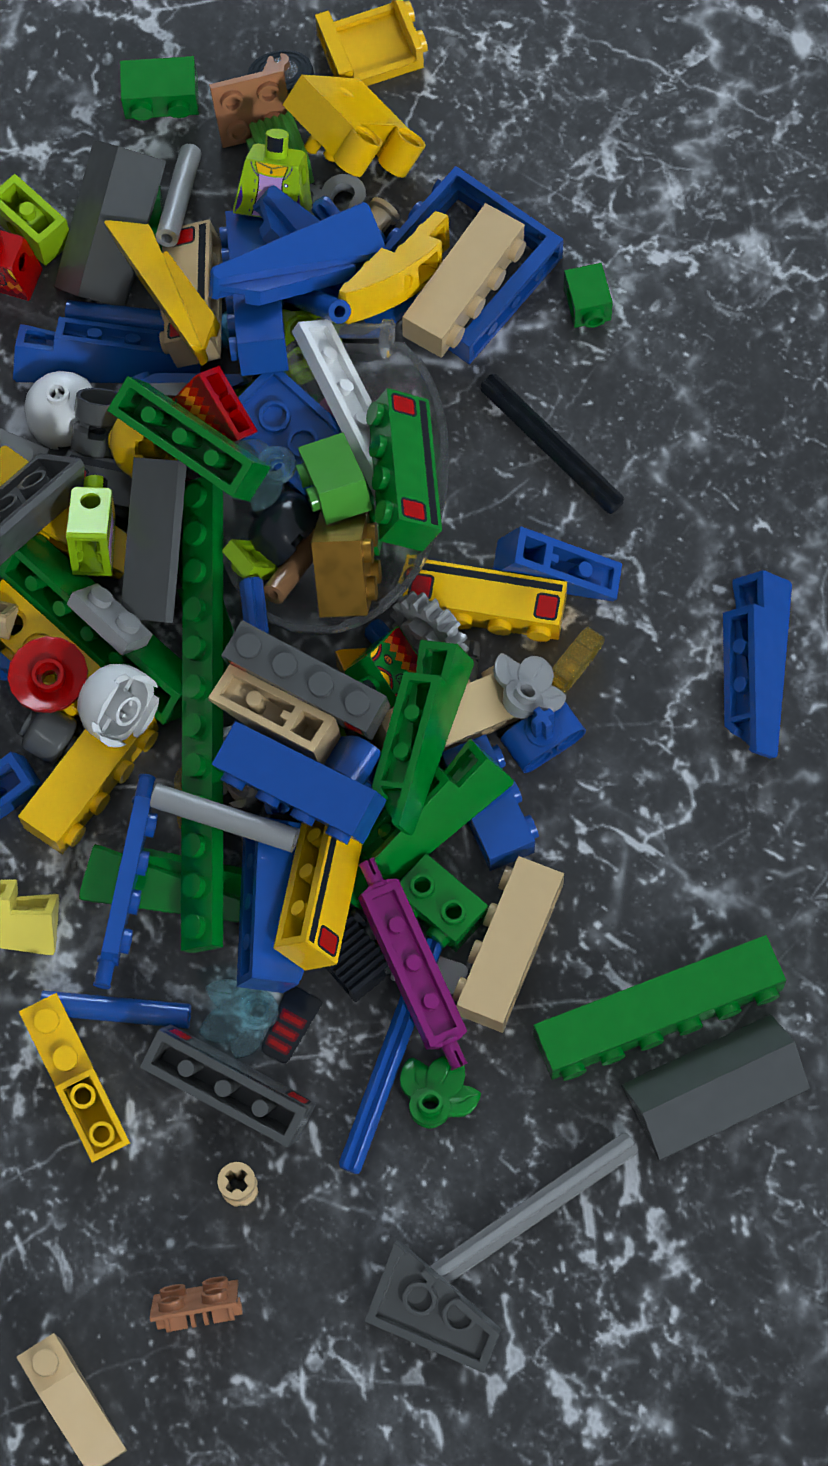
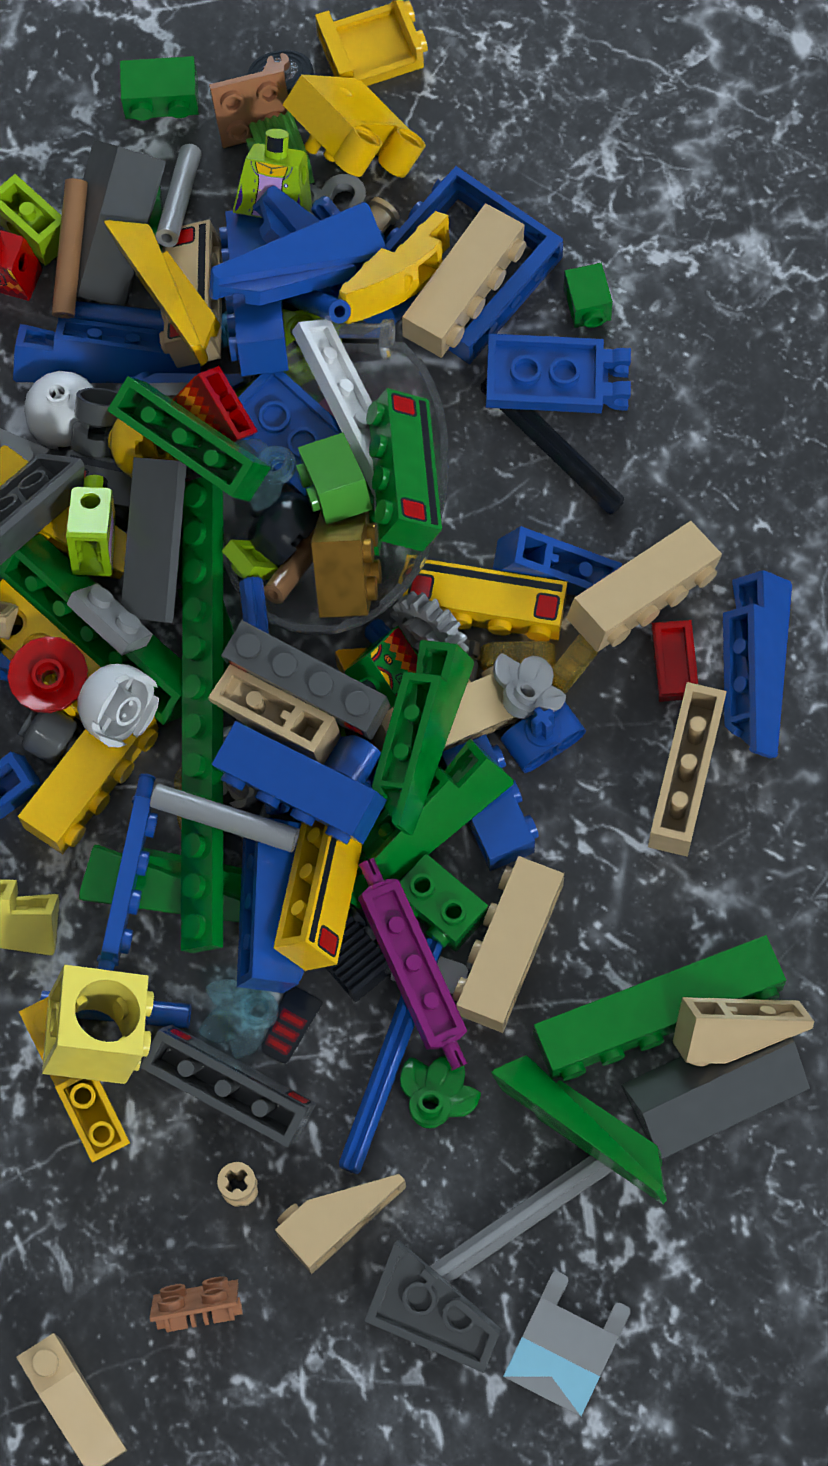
(69, 248): none -> medium nougat piece
(74, 1052): none -> light yellow brick
(331, 1220): none -> tan slope
(517, 651): none -> clear yellow beam
(555, 374): none -> blue tile
(562, 1352): none -> light grey flag
(584, 1124): none -> green wedge
(644, 587): none -> tan brick
(674, 658): none -> red tile
(687, 769): none -> tan brick
(732, 1028): none -> tan slope

